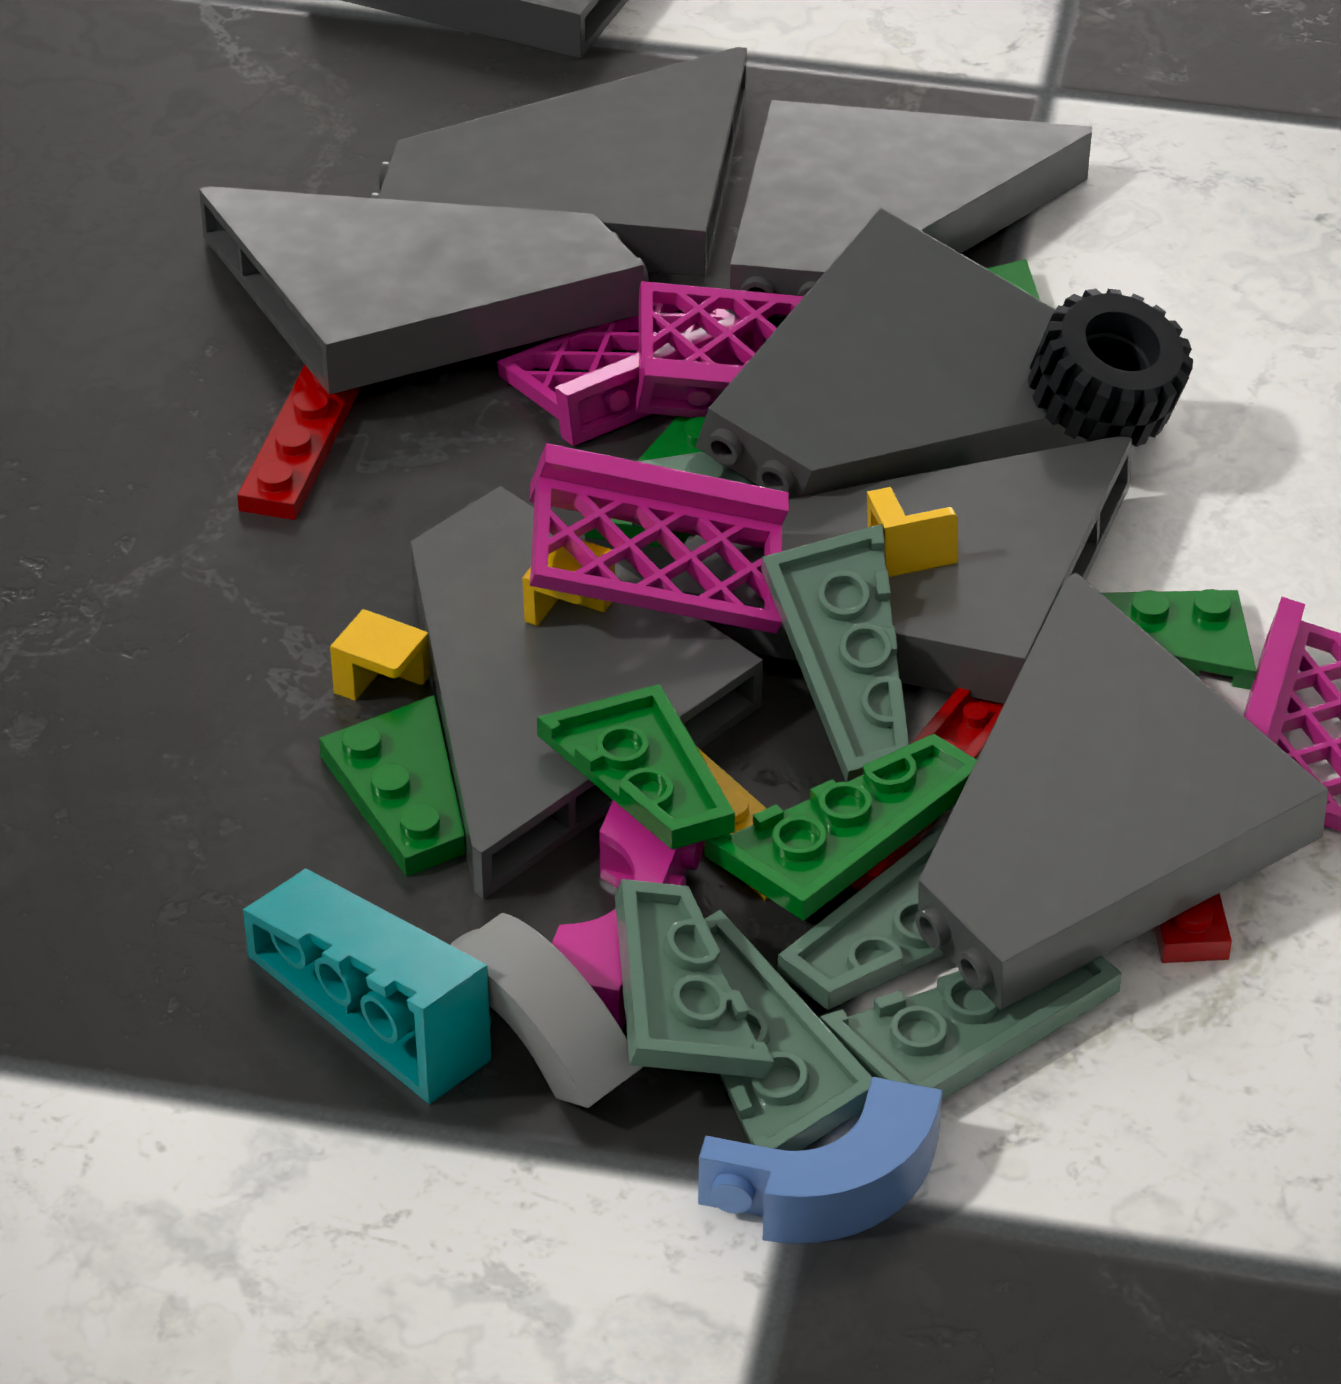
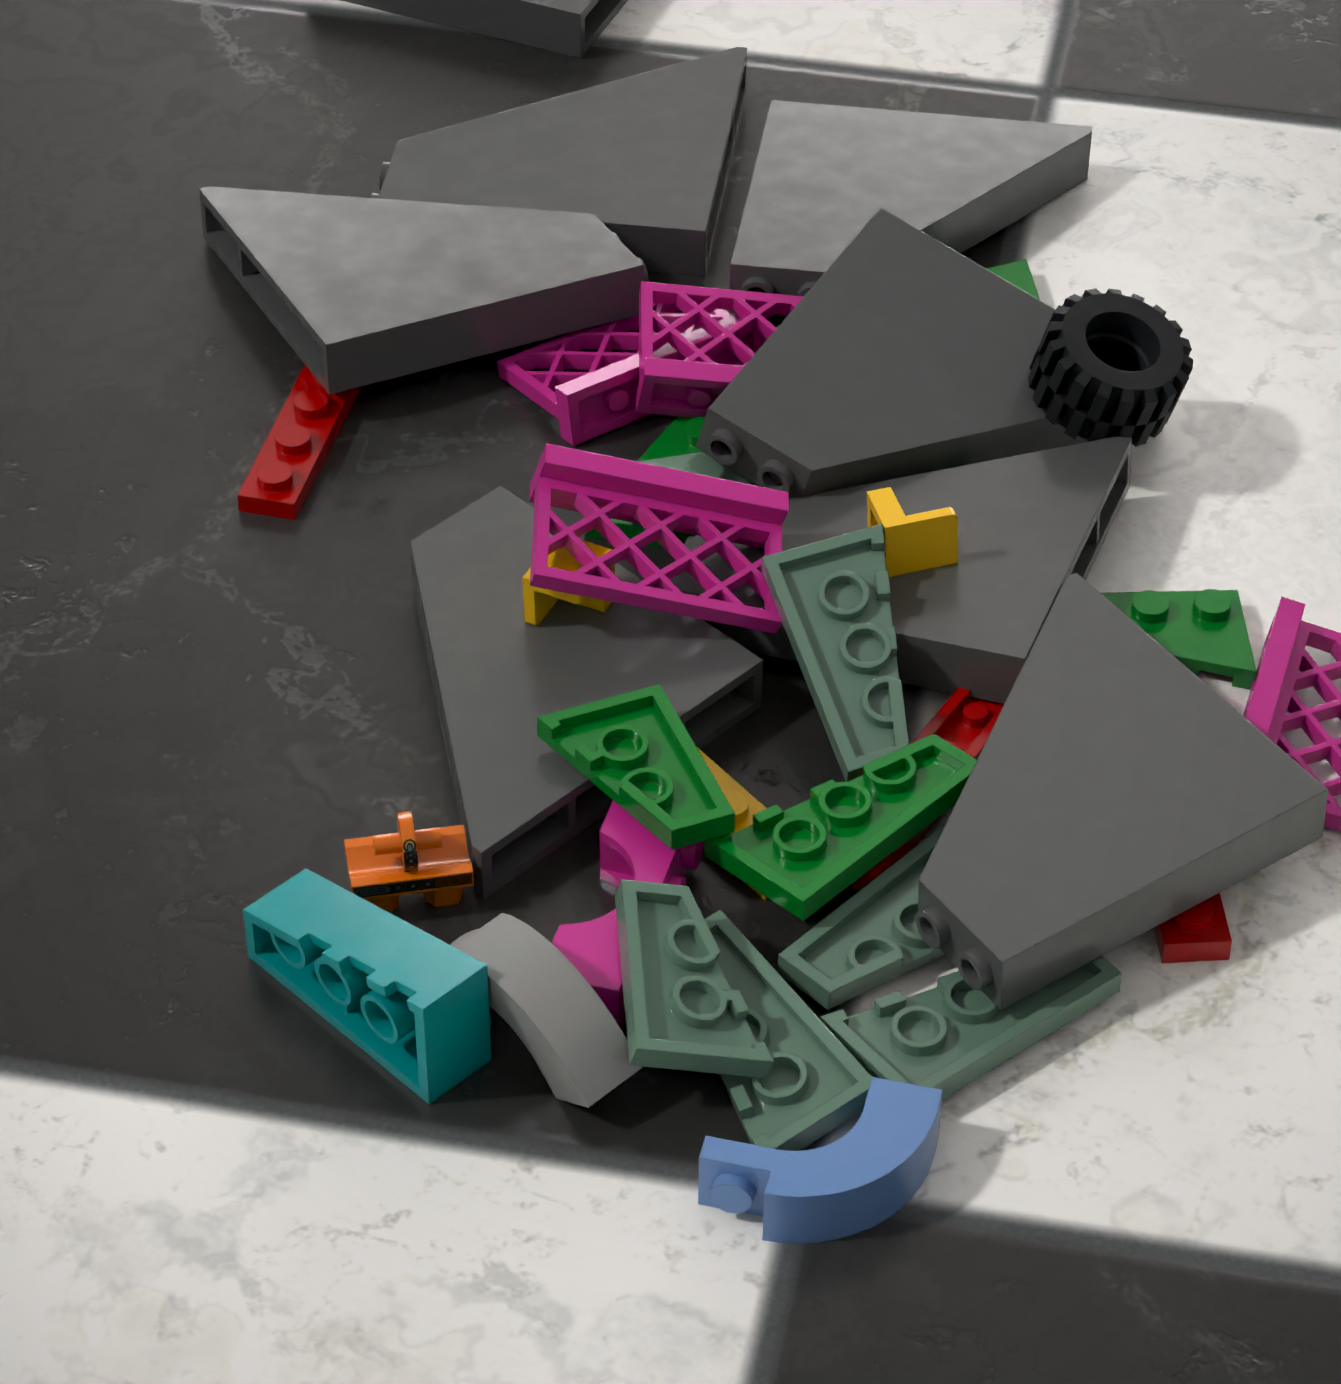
(376, 647): yellow panel -> none
(401, 783): green wing -> none
(410, 863): none -> orange hips

